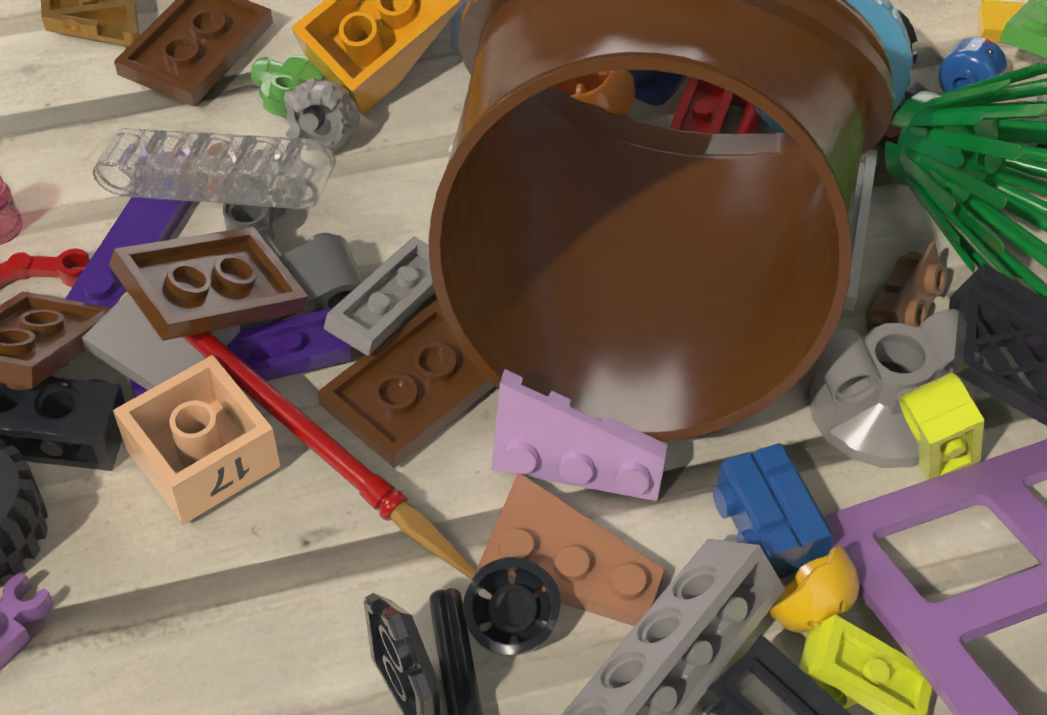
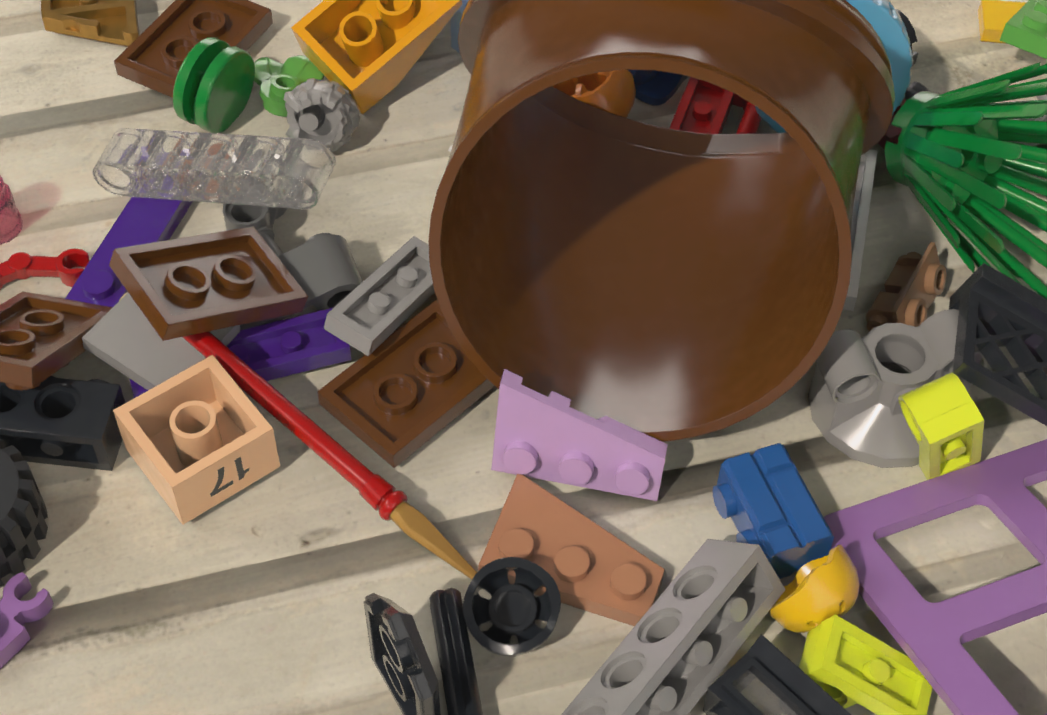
(213, 85): none -> green head
(971, 62): blue head -> none

